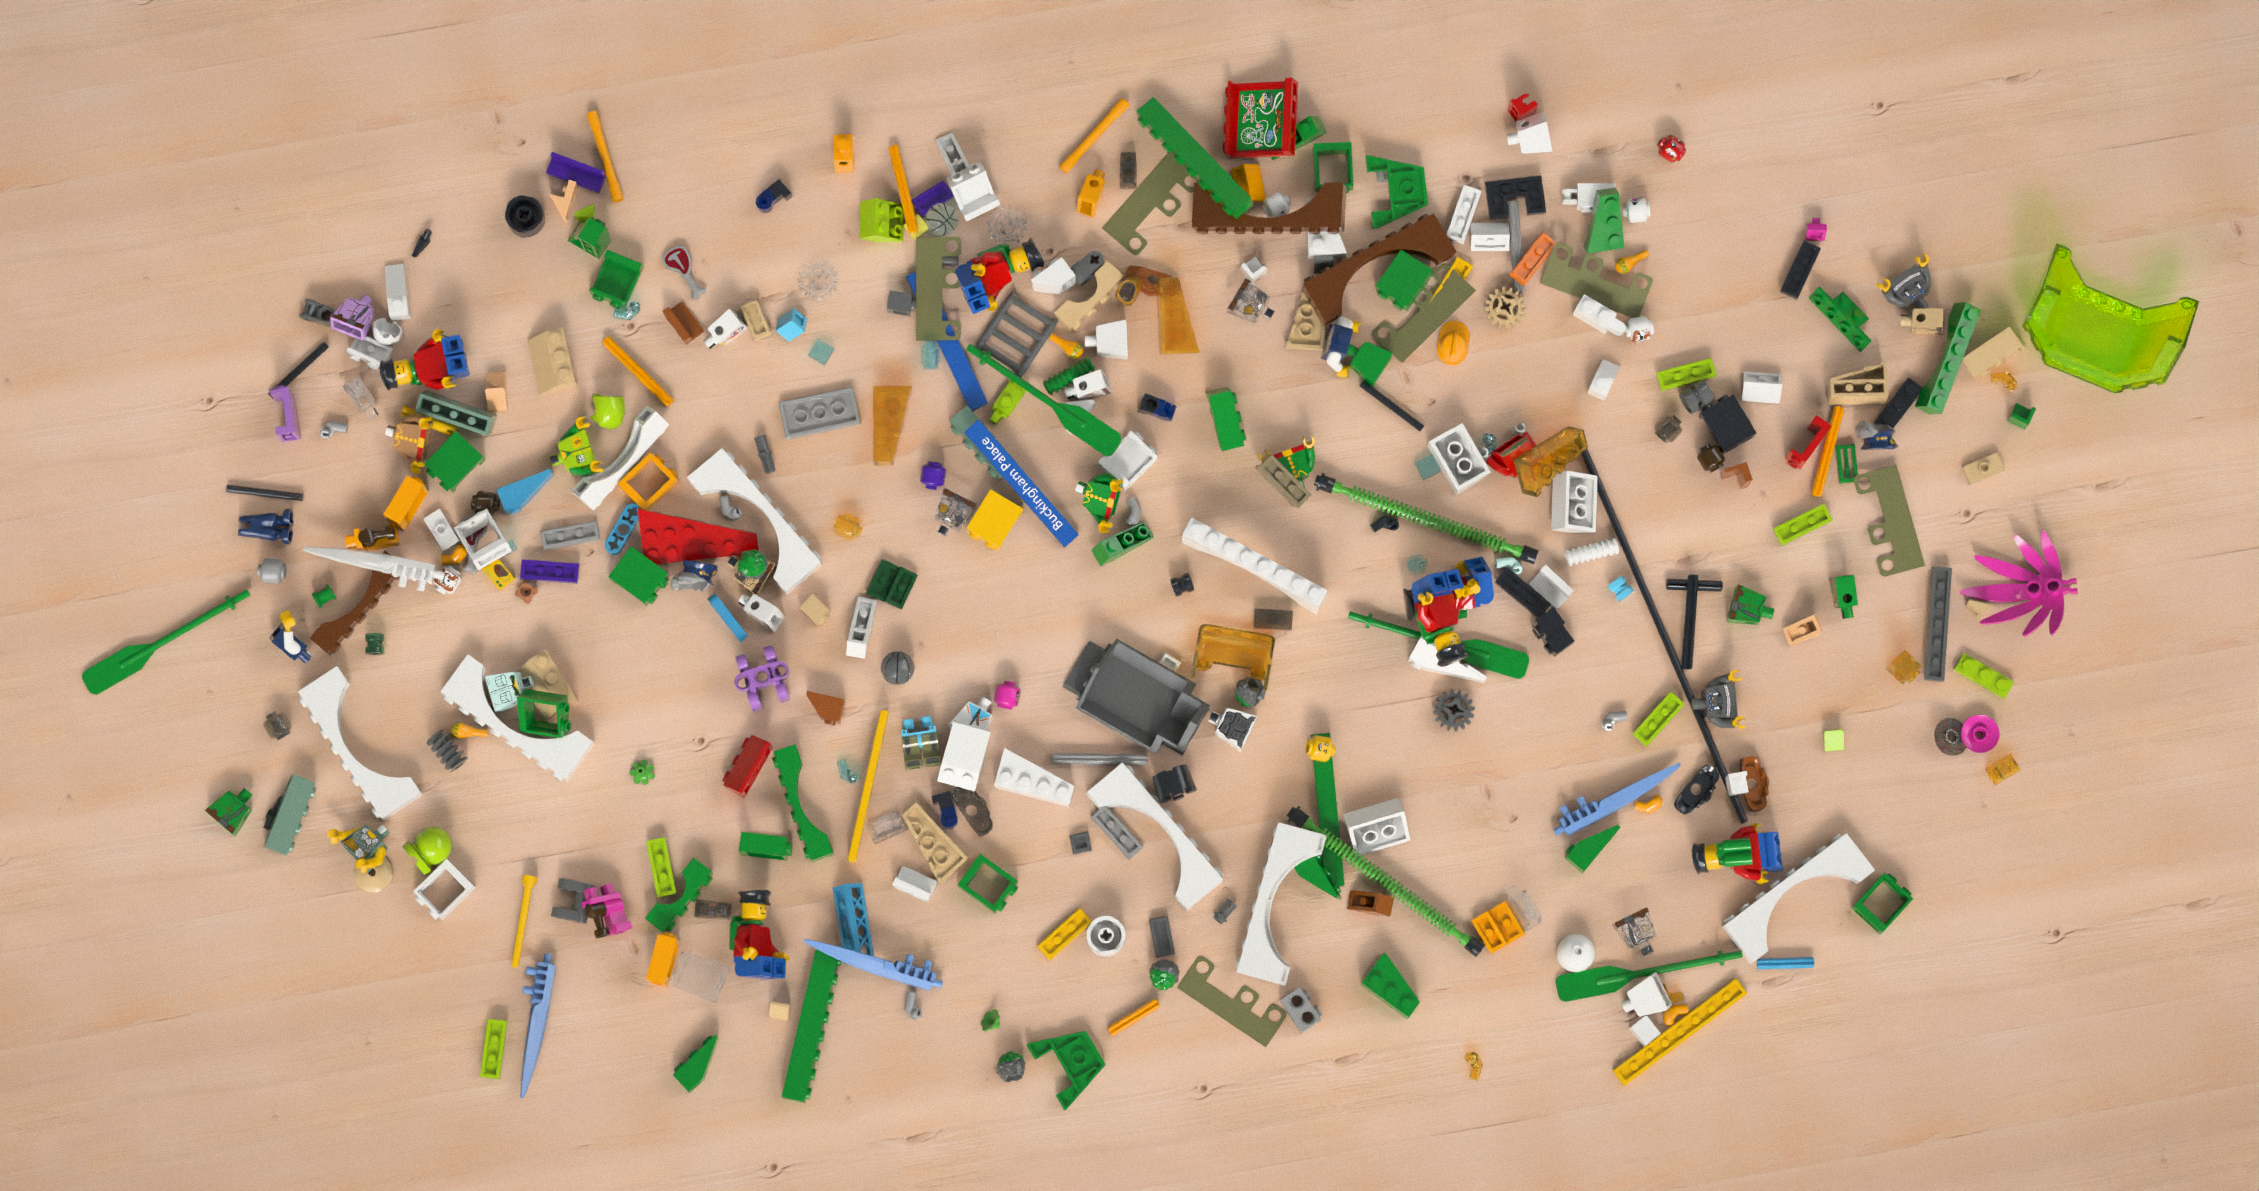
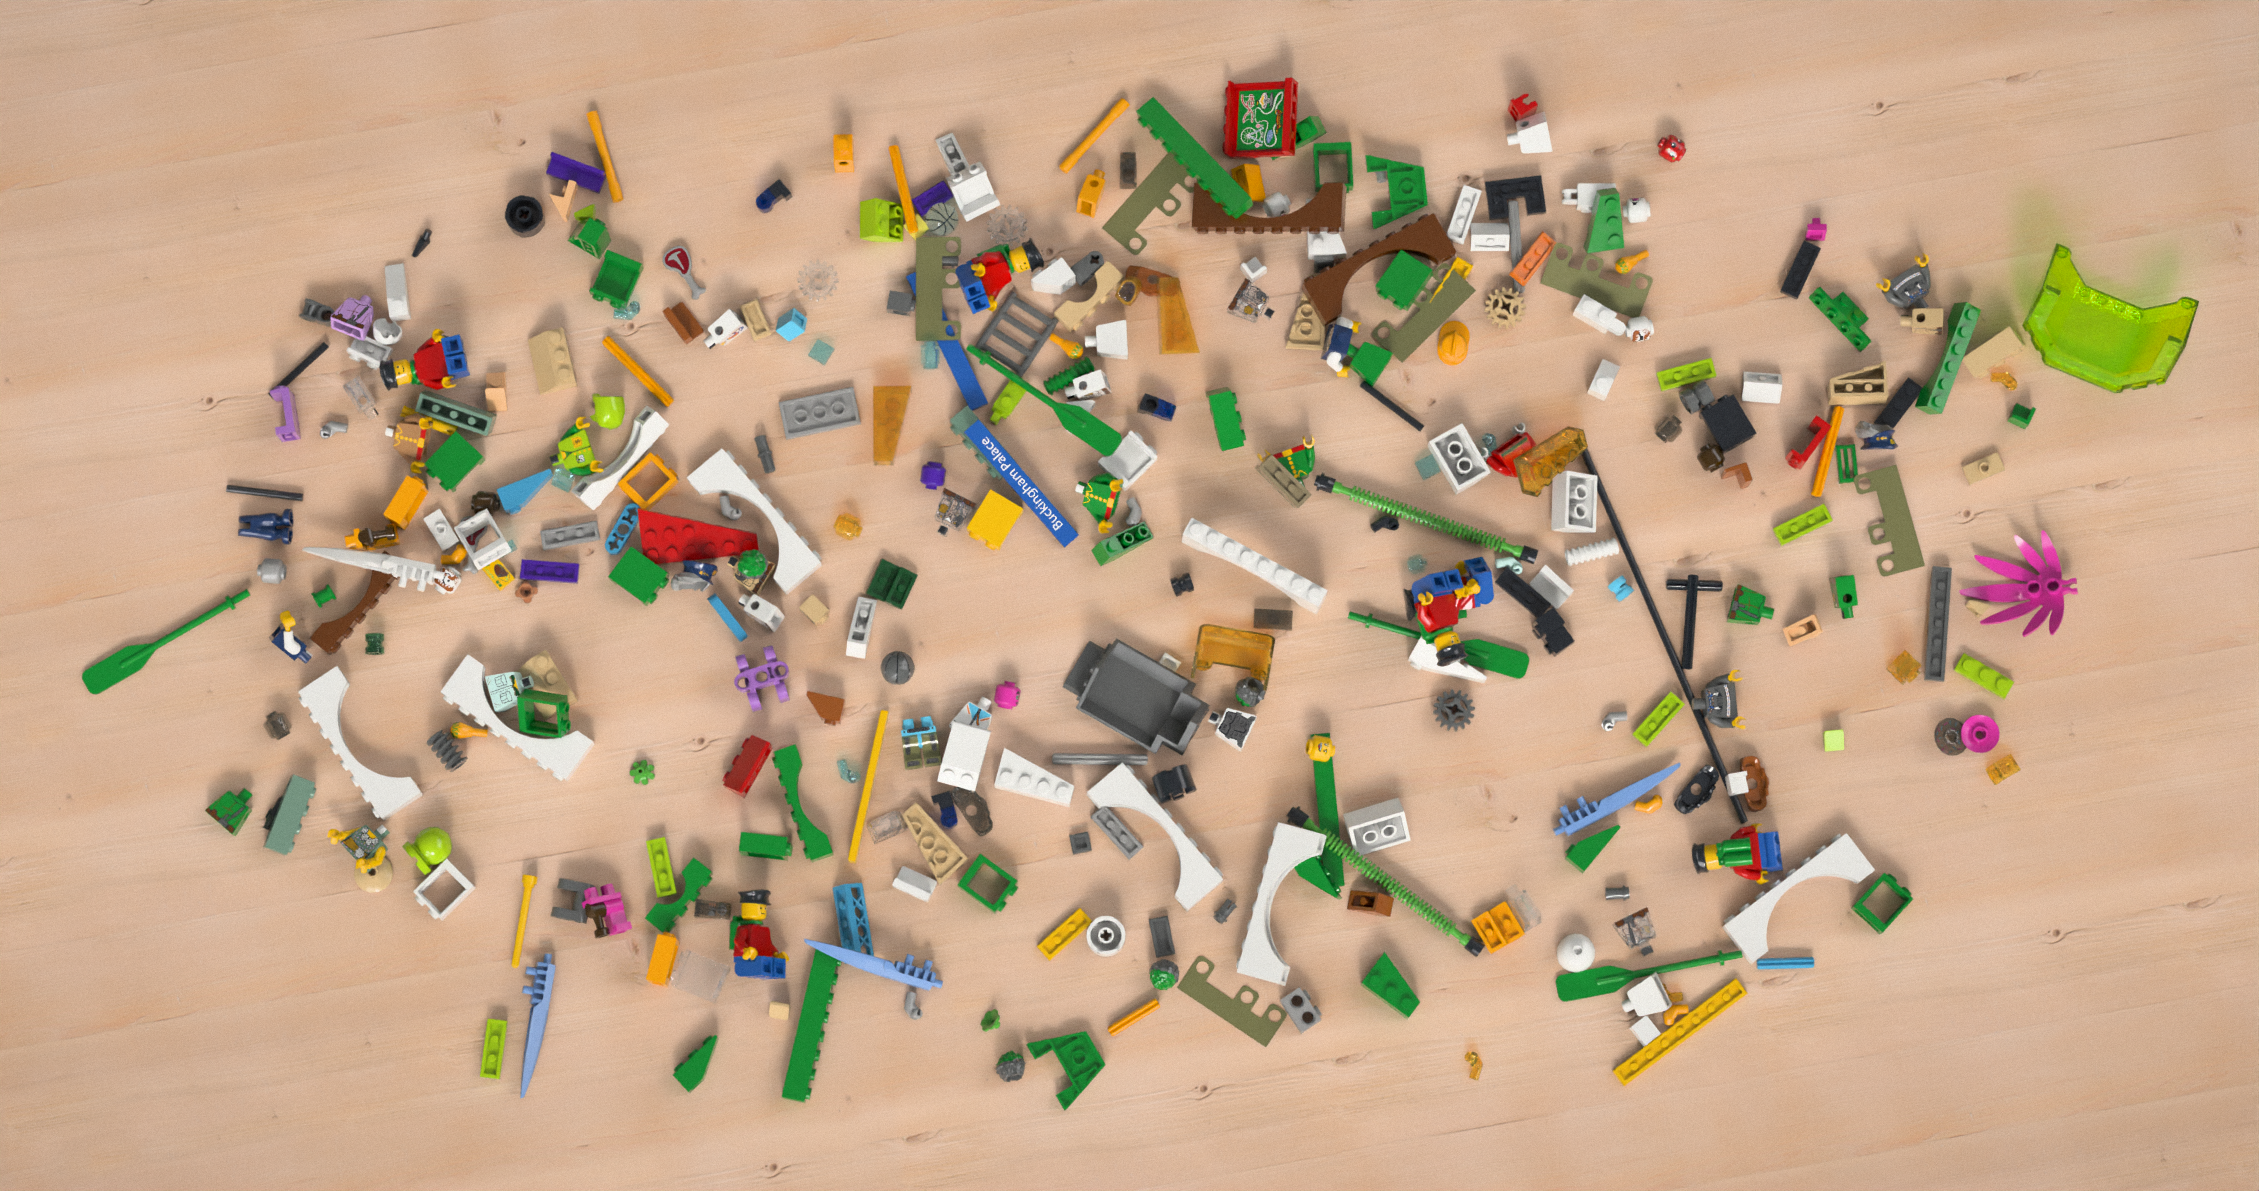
(563, 479): none -> clear light blue tile
(1617, 893): none -> dark grey pin

